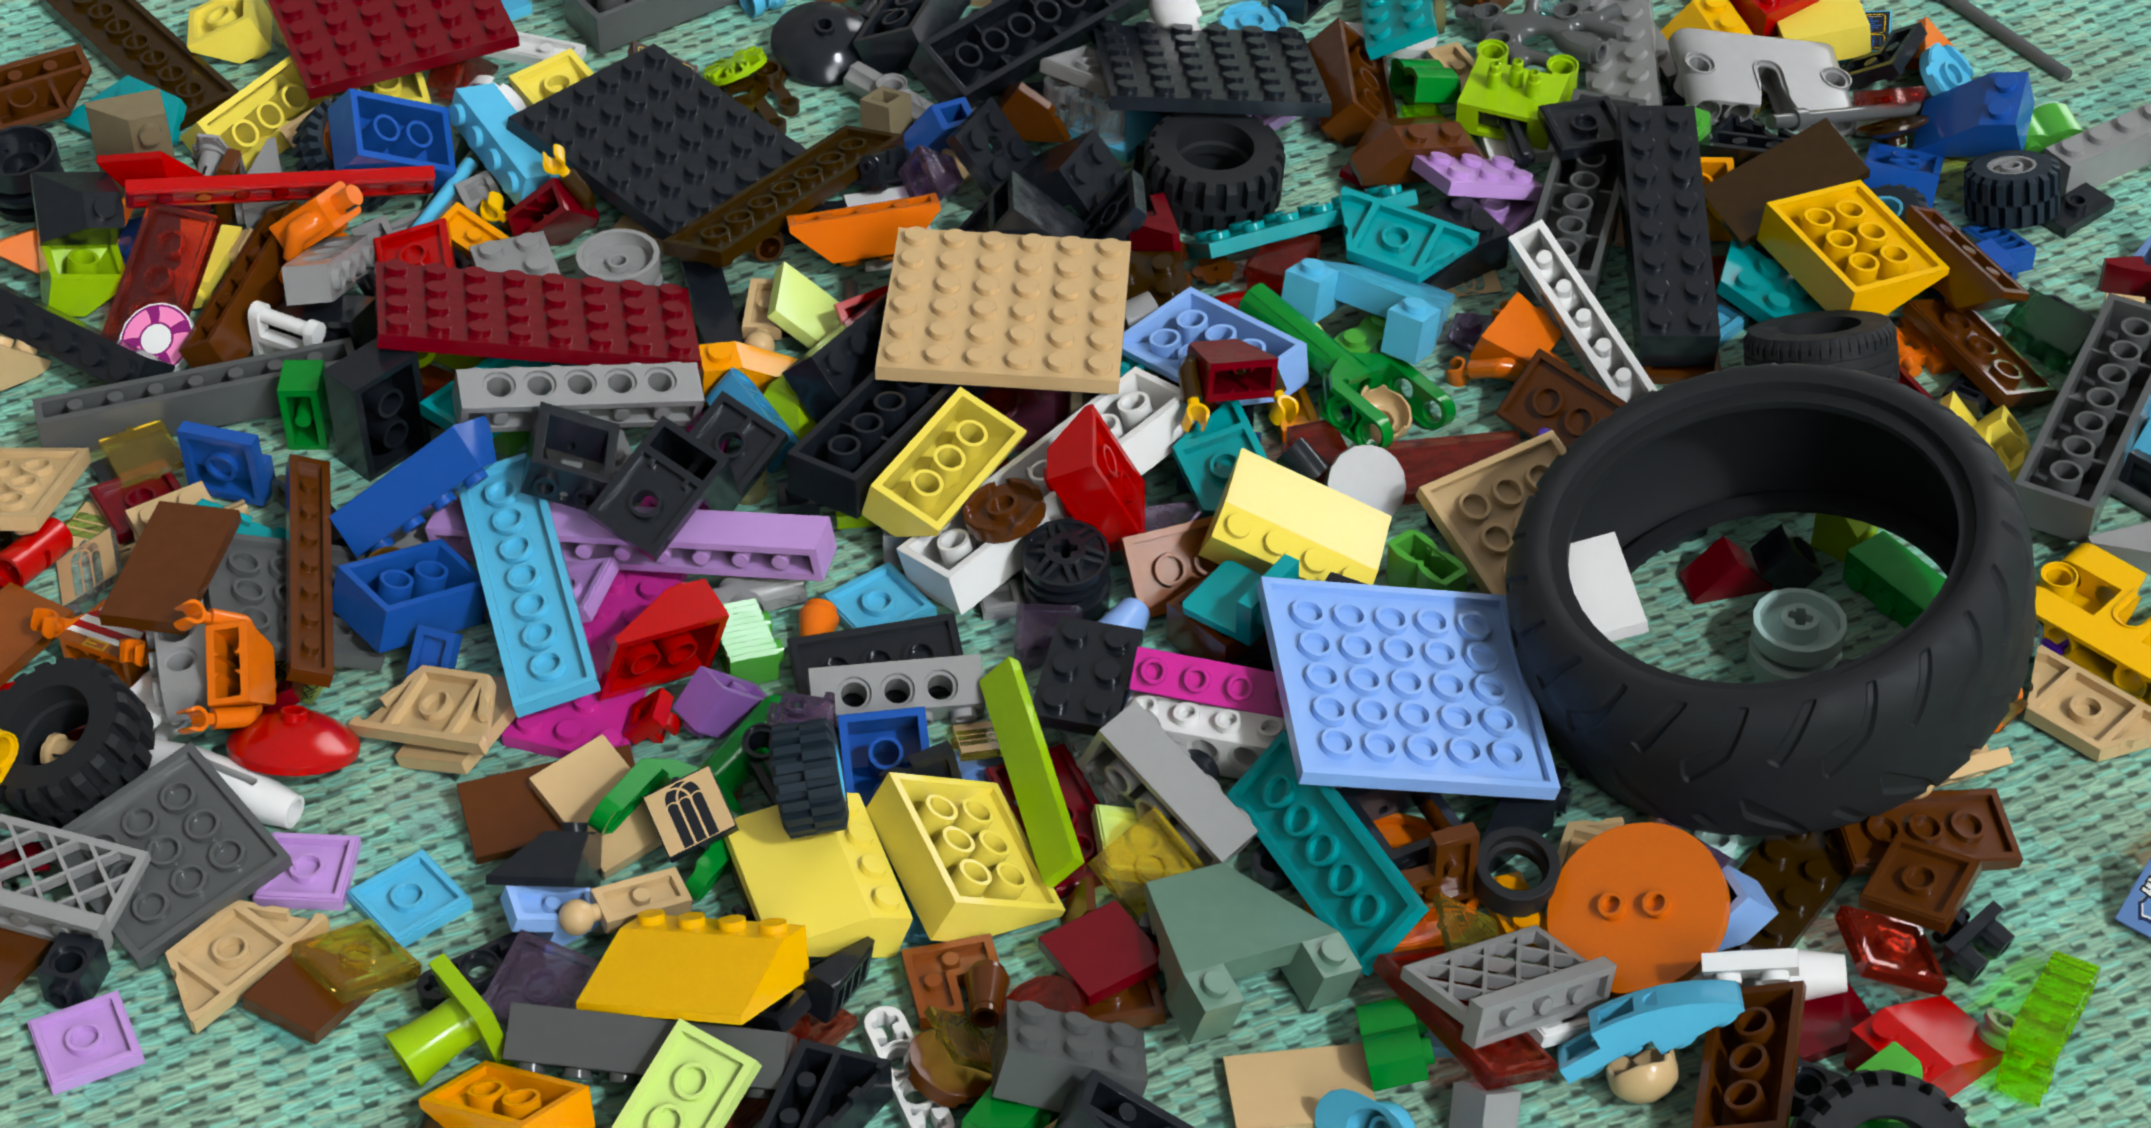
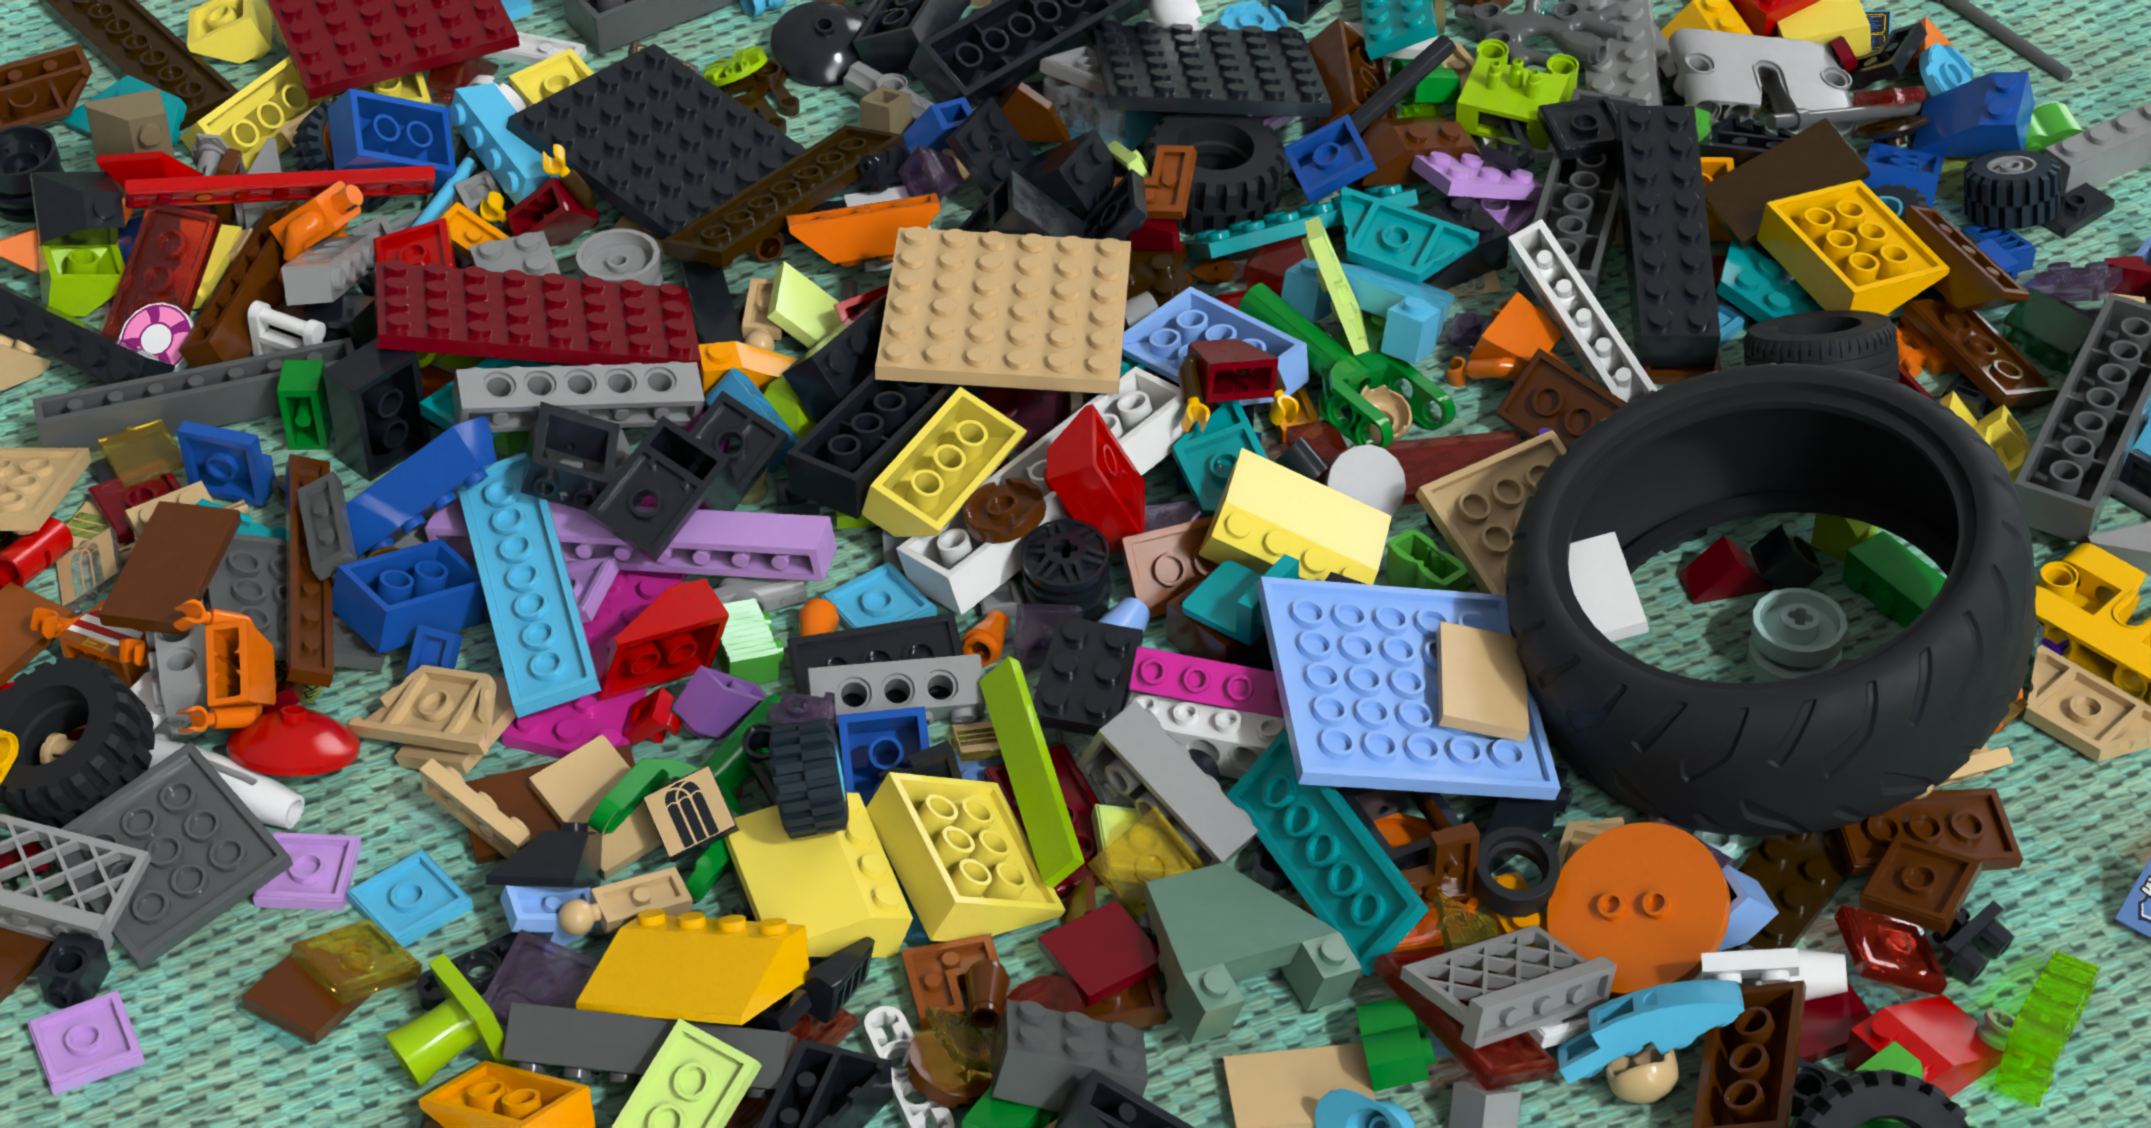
(233, 954): tan wing -> none
(326, 525): none -> dark grey plate
(473, 809): none -> tan plate
(987, 638): none -> orange cone
(1128, 159): none -> yellowish green plate
(1170, 182): none -> dark orange plate
(1329, 158): none -> blue plate
(1333, 279): none -> yellowish green wing
(1398, 87): none -> black axle
(1481, 682): none -> tan tile
(1506, 153): none -> black plate
(1844, 53): none -> dark red tile
(2076, 283): none -> clear purple plate

